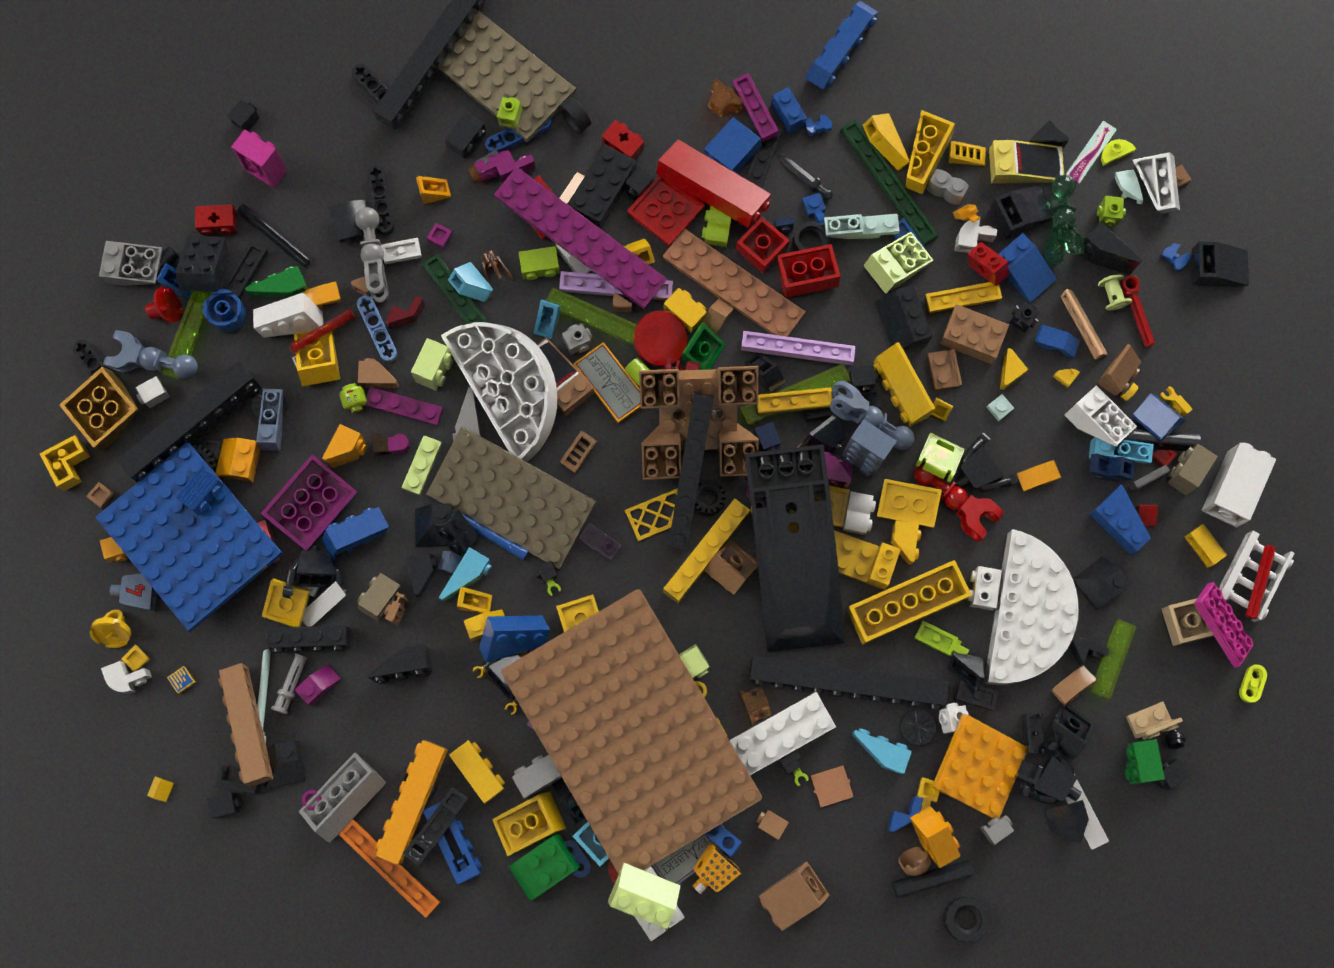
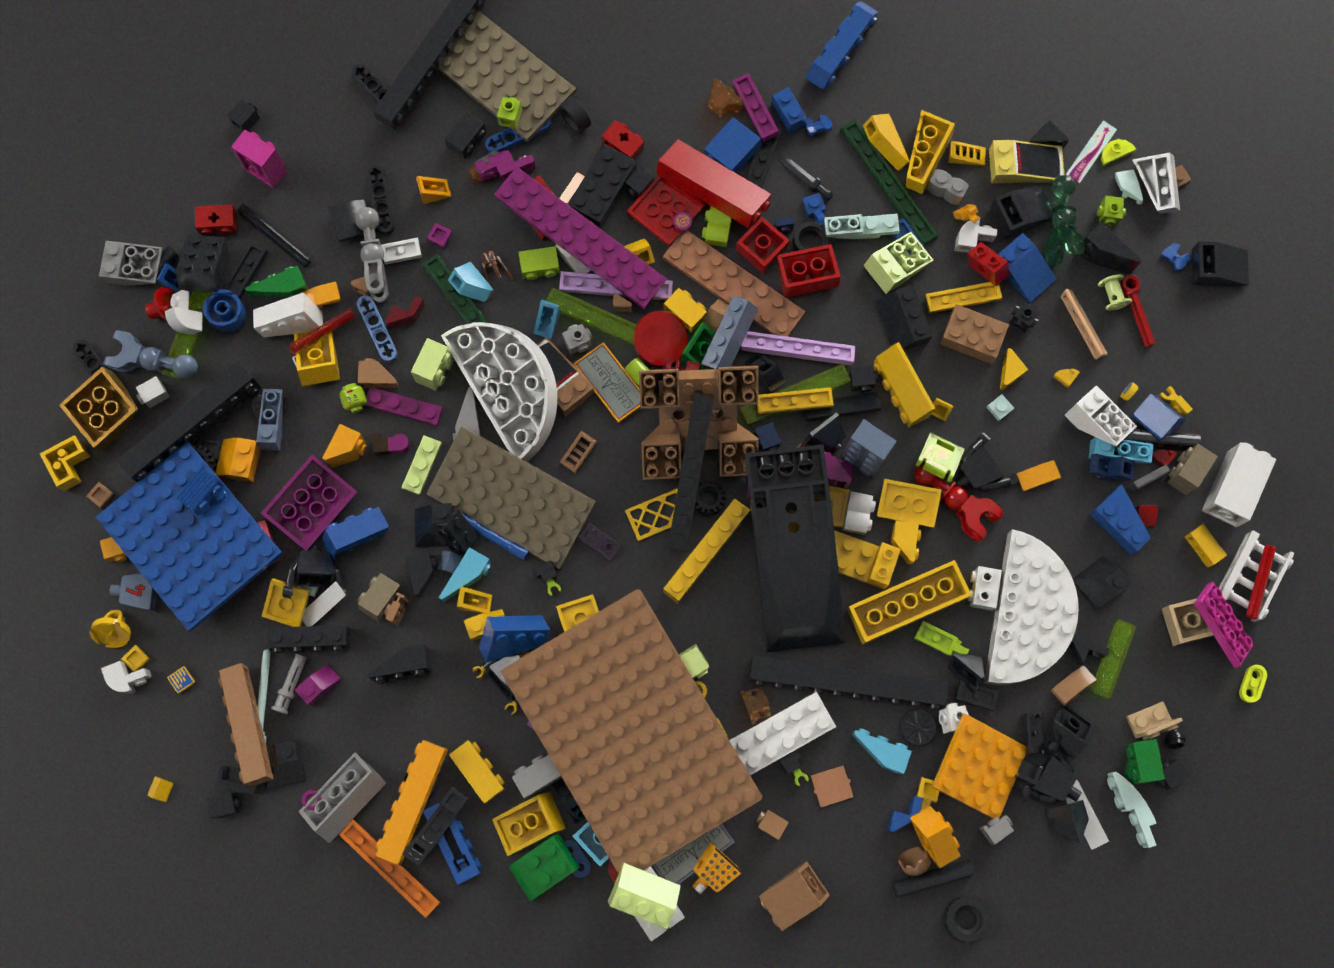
(181, 318): none -> white brick
(682, 222): none -> magenta tile
(724, 840): blue leg -> none
(730, 333): none -> sand blue brick
(731, 566): medium nougat slope -> none
(857, 408): sand blue piece -> none
(944, 370): medium nougat plate -> none
(1056, 339): blue slope -> none
(1120, 371): medium nougat slope -> none
(1130, 800): none -> light aqua slope

